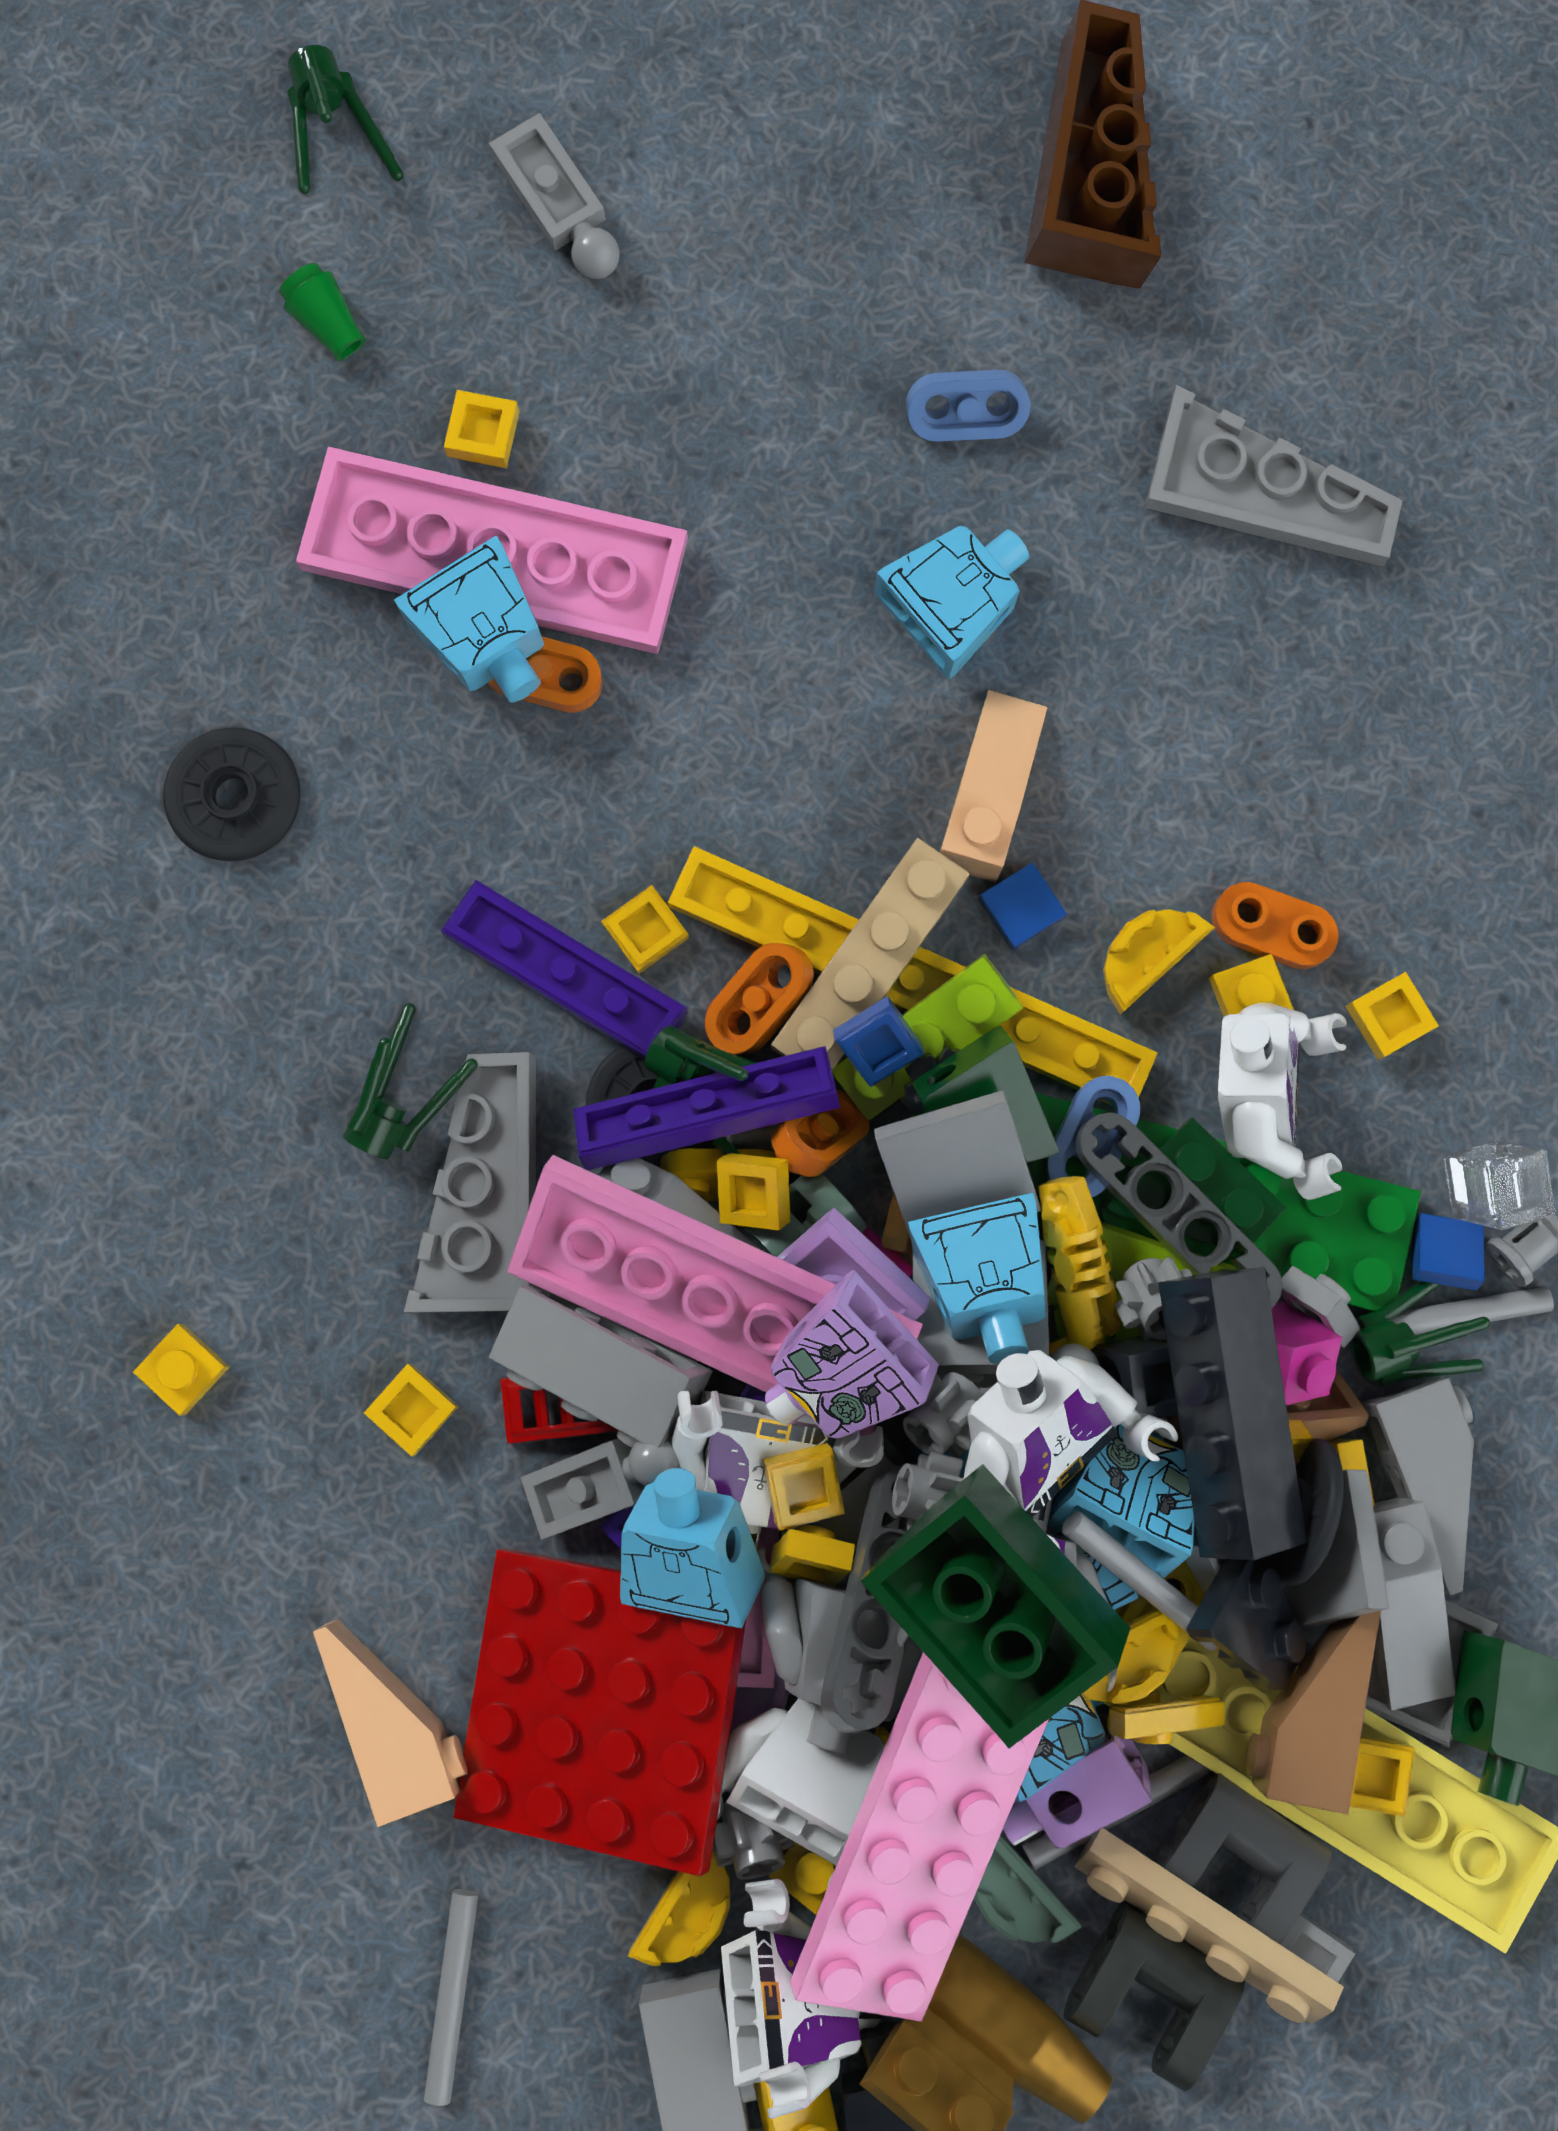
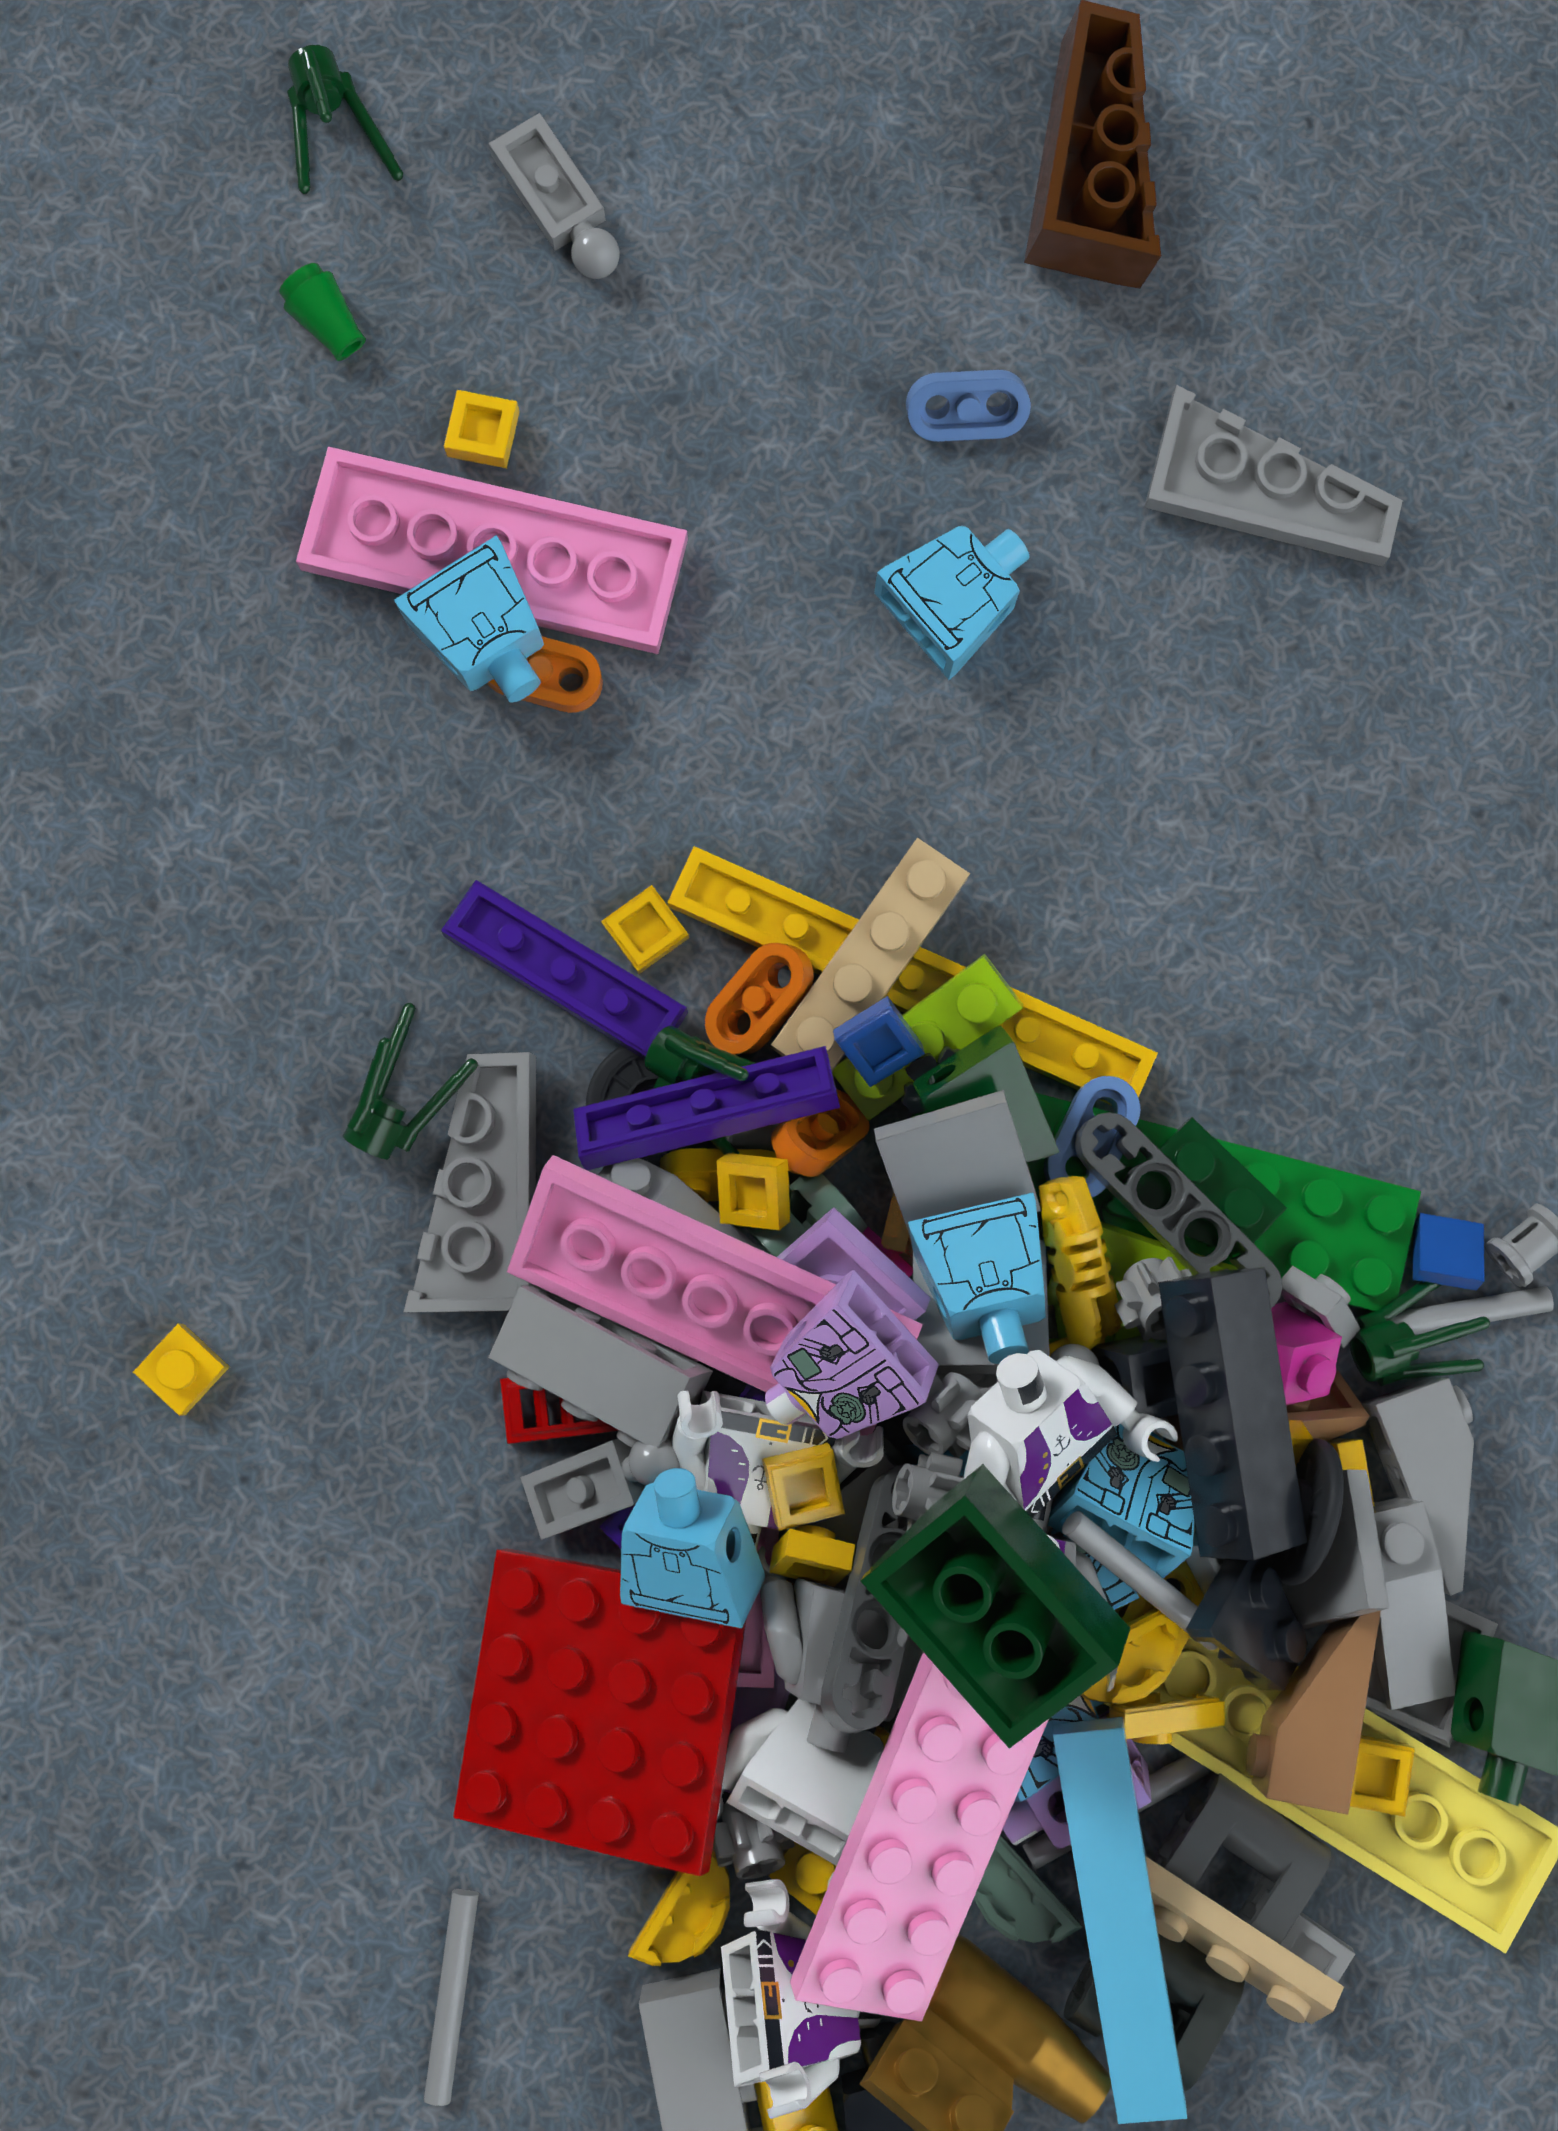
(238, 832): black wheel -> none
(392, 1733): light nougat slope -> none
(411, 1409): yellow plate -> none
(993, 785): light nougat slope -> none
(1022, 906): blue tile -> none
(1120, 1920): none -> medium azure tile
(1148, 950): yellow plate -> none
(1249, 984): yellow plate -> none
(1262, 1089): white torso -> none
(1275, 926): orange plate -> none
(1391, 1016): yellow plate -> none
(1499, 1184): clear brick -> none

